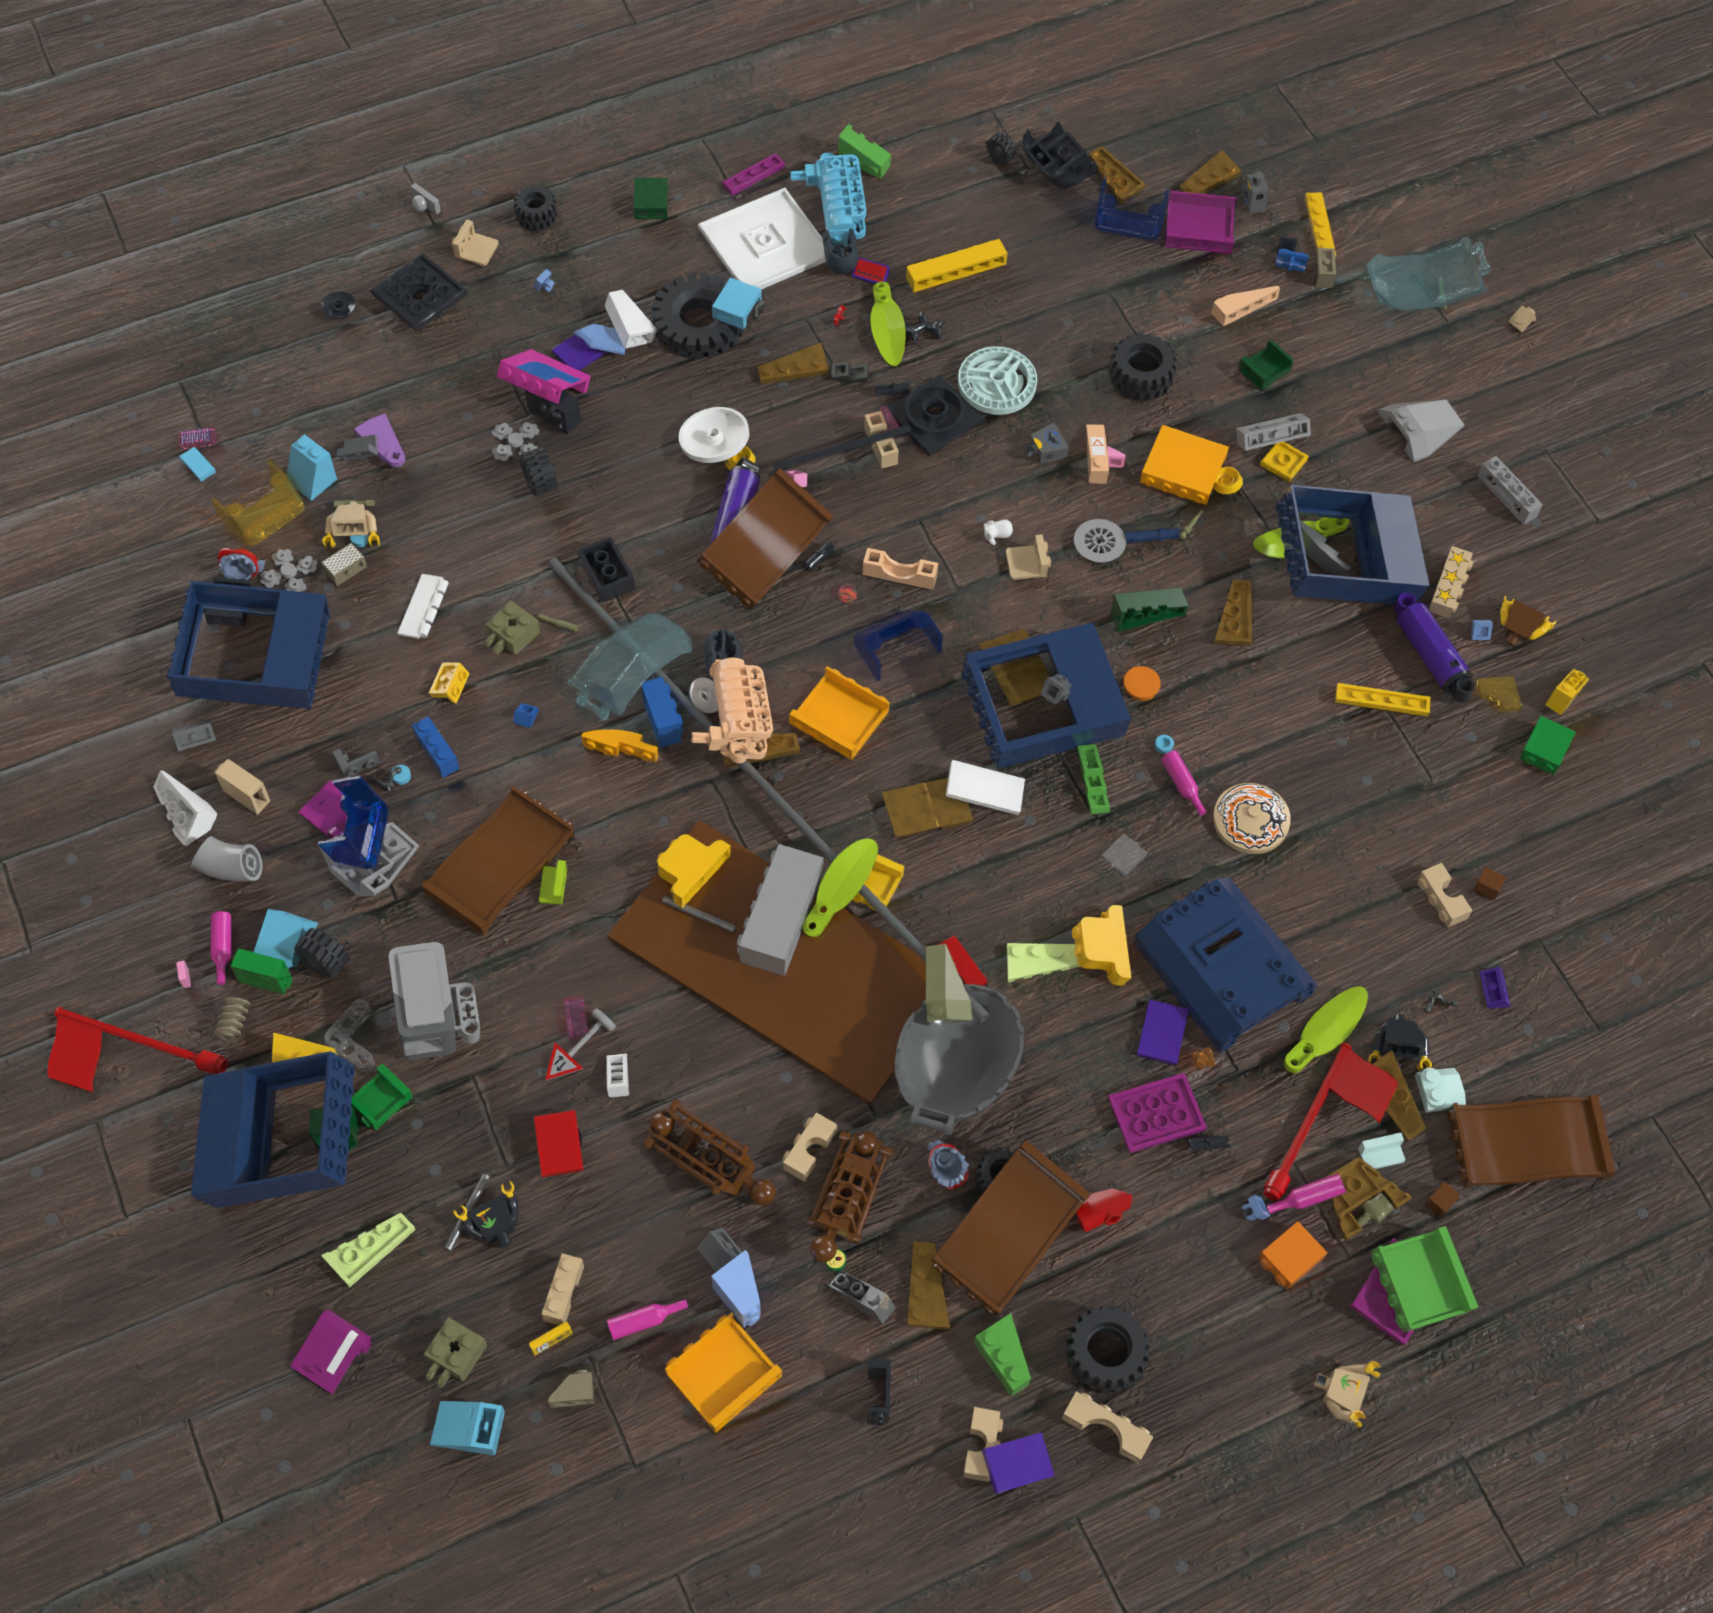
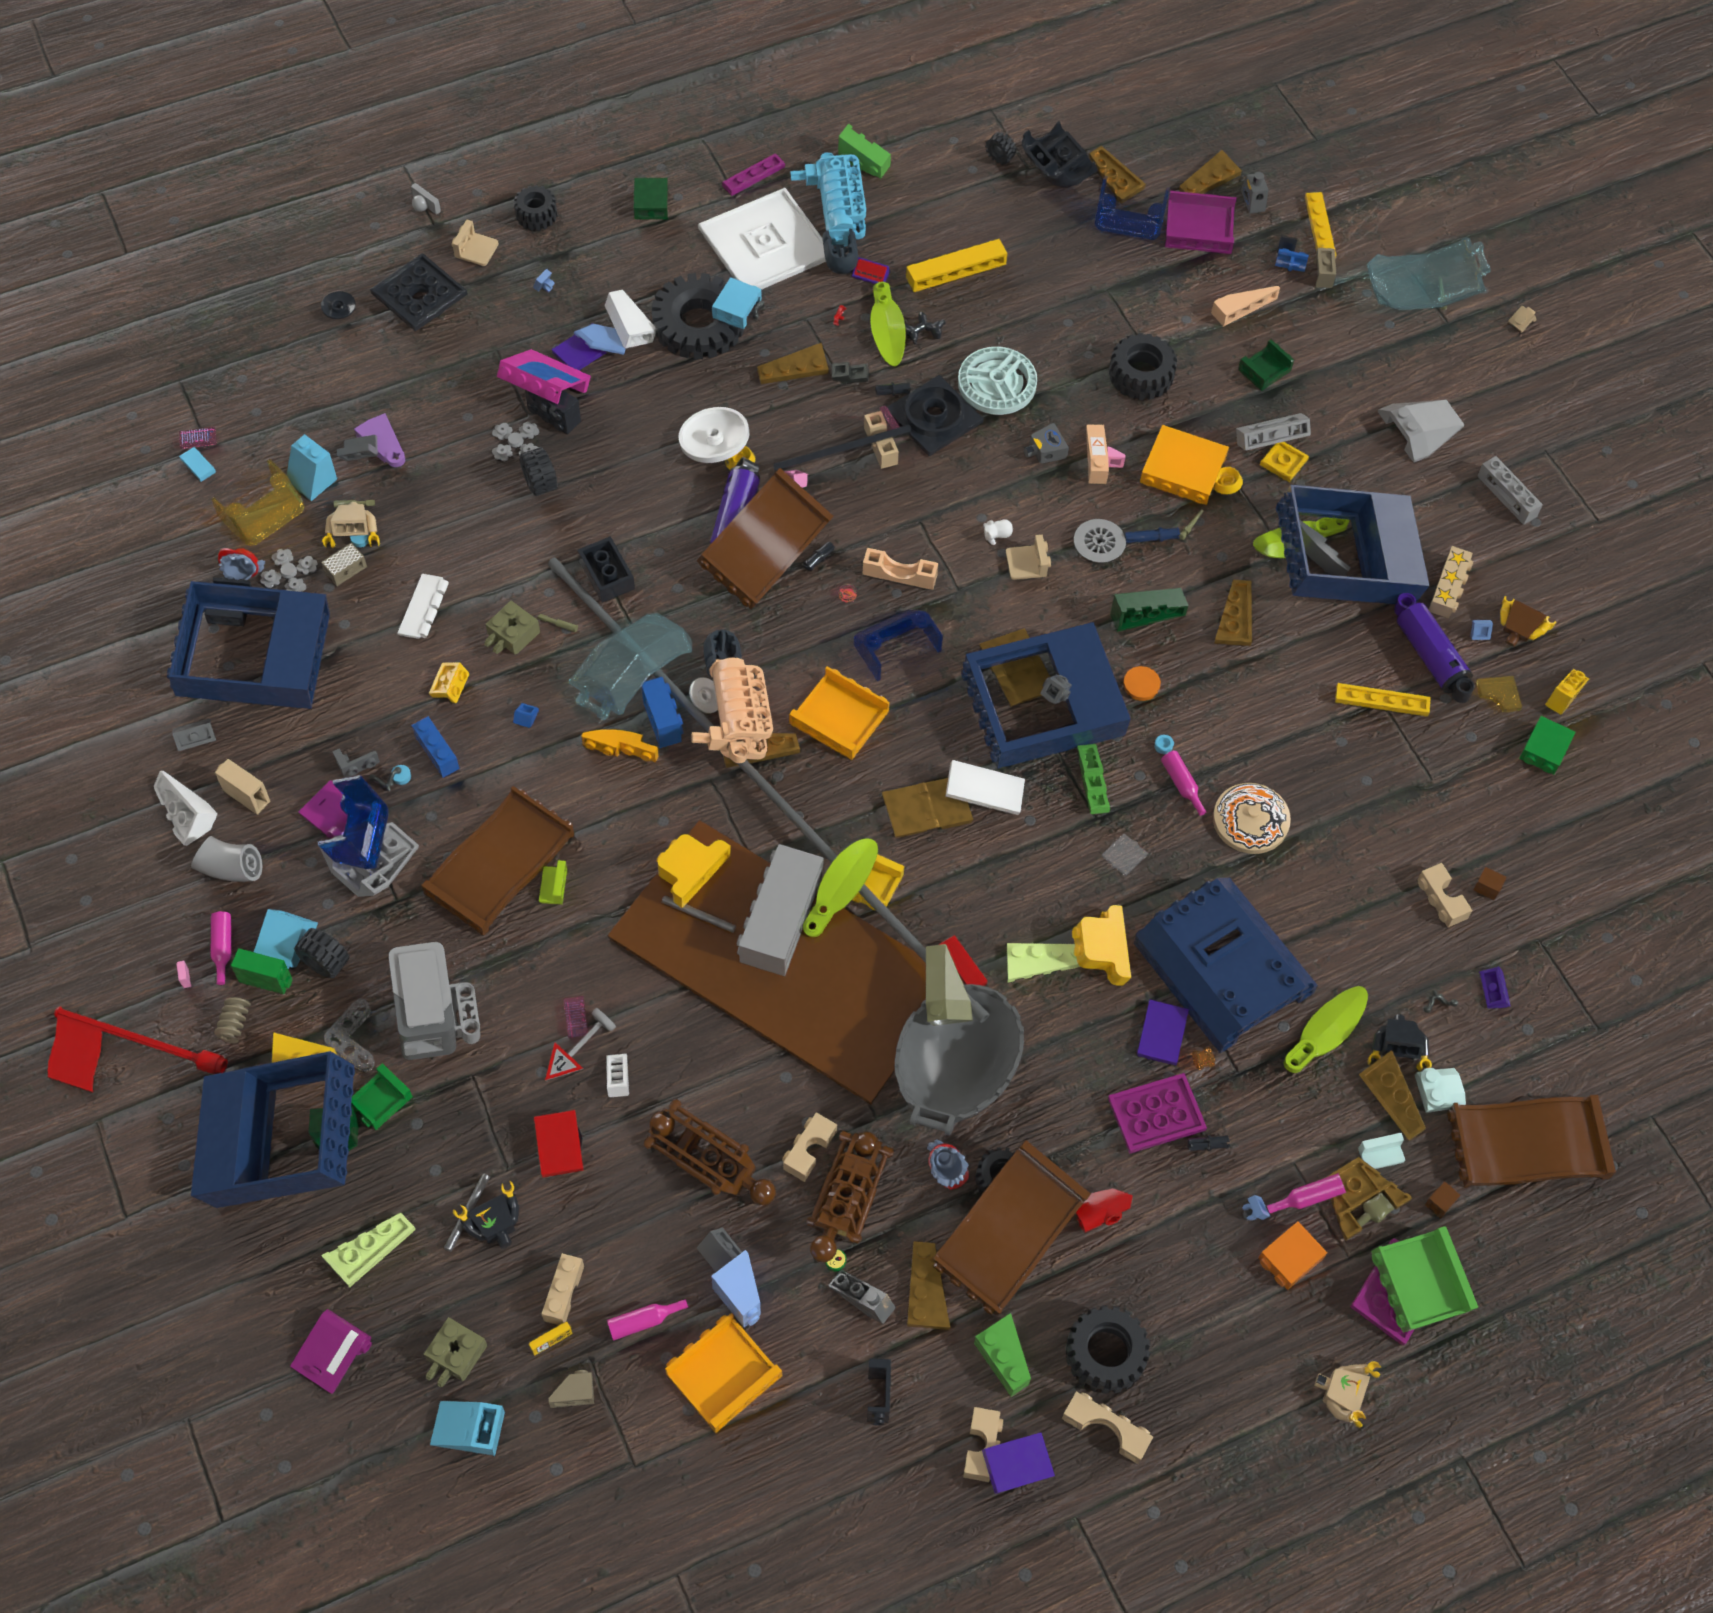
(1356, 1084): red flag -> none

